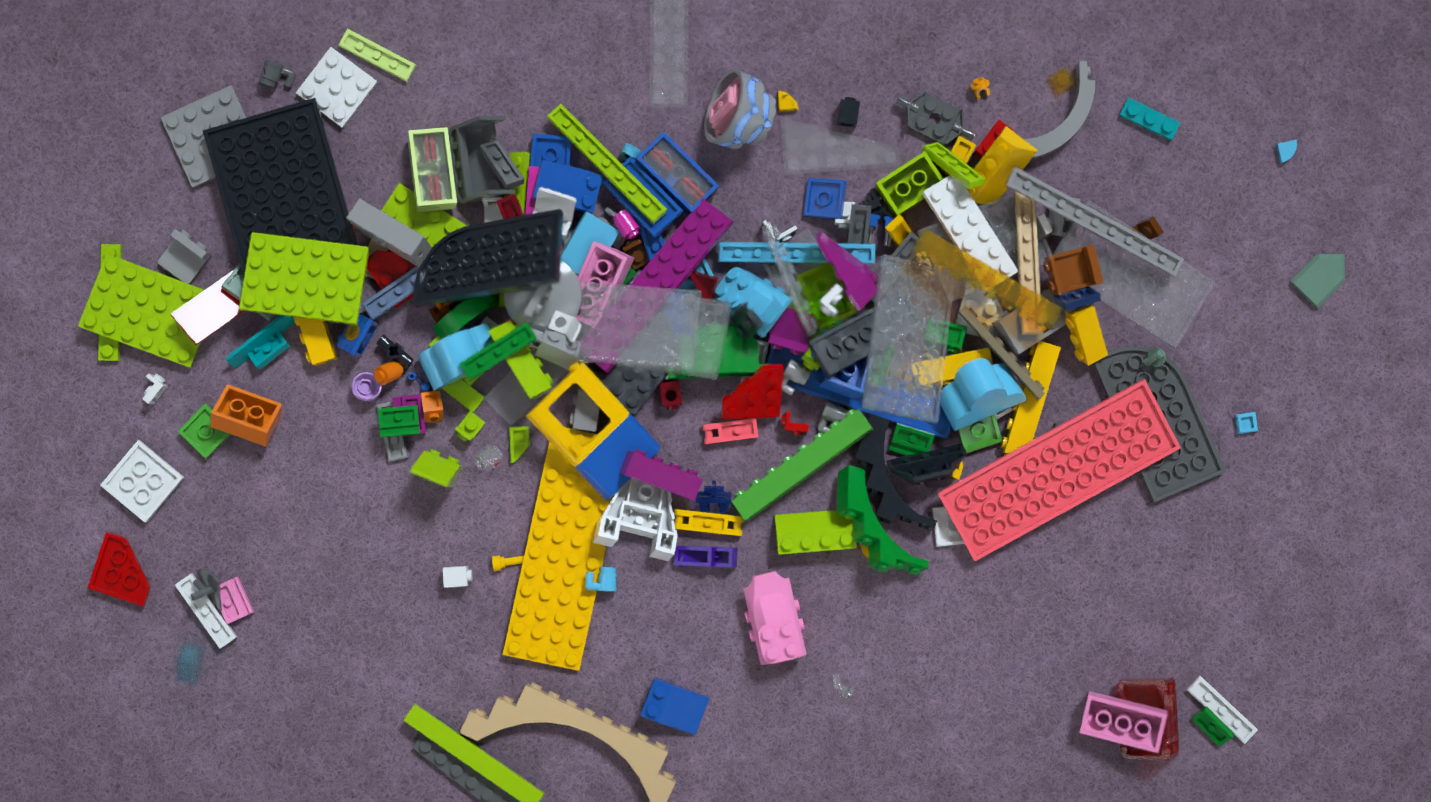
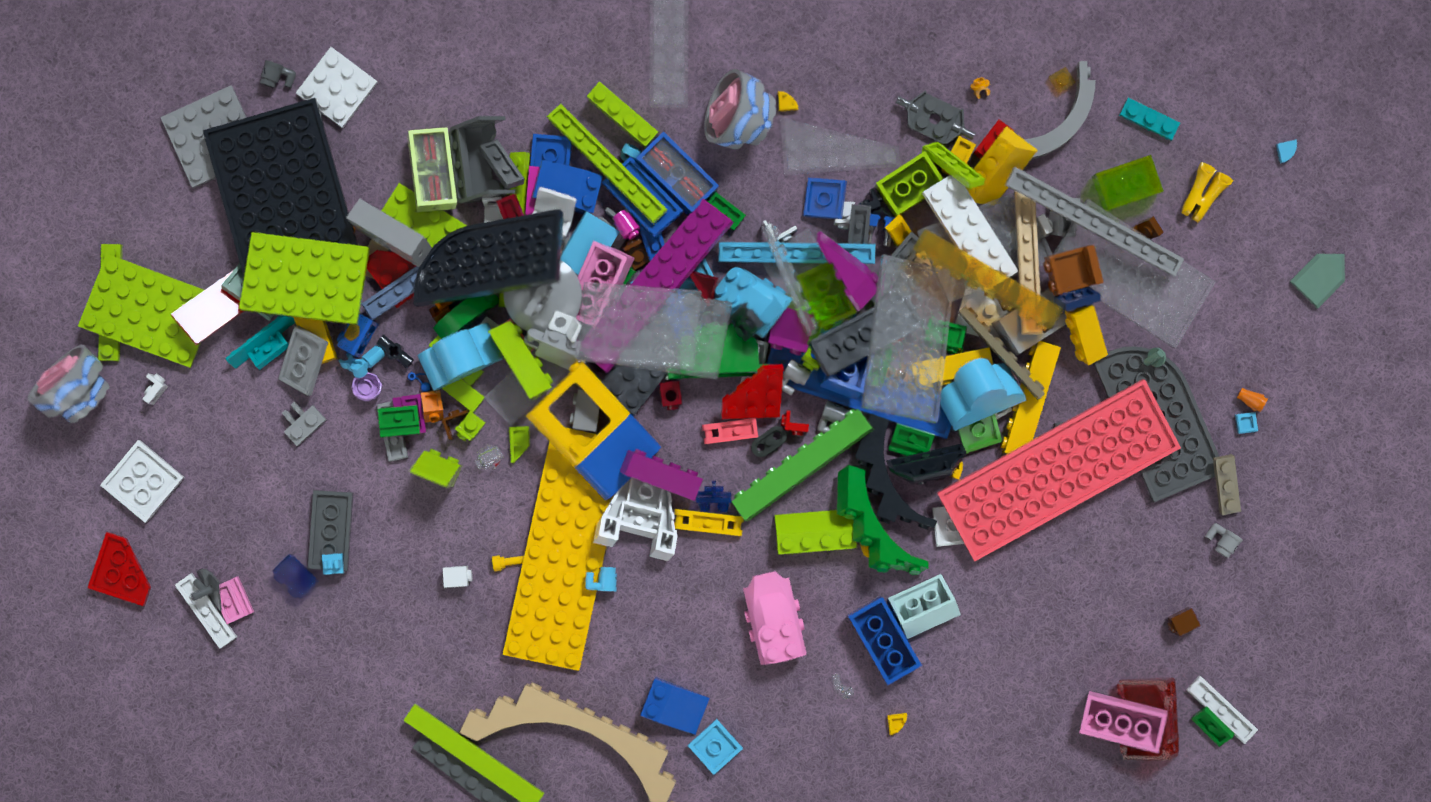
(70, 386): none -> piece
(184, 256): light grey bracket -> none
(190, 662): clear light blue slope -> none
(200, 434): bright green plate -> none
(246, 415): orange brick -> none
(294, 576): none -> clear blue brick
(303, 360): none -> light grey tile
(304, 425): none -> light grey hinge
(330, 526): none -> dark grey plate
(333, 563): none -> medium azure tile
(359, 366): none -> medium azure bar
(377, 55): yellowish green tile -> none
(388, 372): orange brick -> none
(452, 415): none -> reddish brown bracket
(498, 351): green tile -> none
(622, 115): none -> lime brick
(705, 556): dark purple slope -> none
(715, 746): none -> medium azure plate
(727, 209): none -> green plate
(768, 441): none -> pearl dark grey plate
(831, 297): white bracket -> none
(848, 112): black brick -> none
(884, 640): none -> blue brick
(896, 722): none -> yellow tile
(924, 606): none -> light aqua slope
(1127, 183): none -> clear neon green brick
(1183, 621): none -> reddish brown brick
(1218, 184): none -> yellow piece
(1227, 484): none -> dark tan plate
(1228, 543): none -> light grey piece
(1252, 399): none -> orange cone

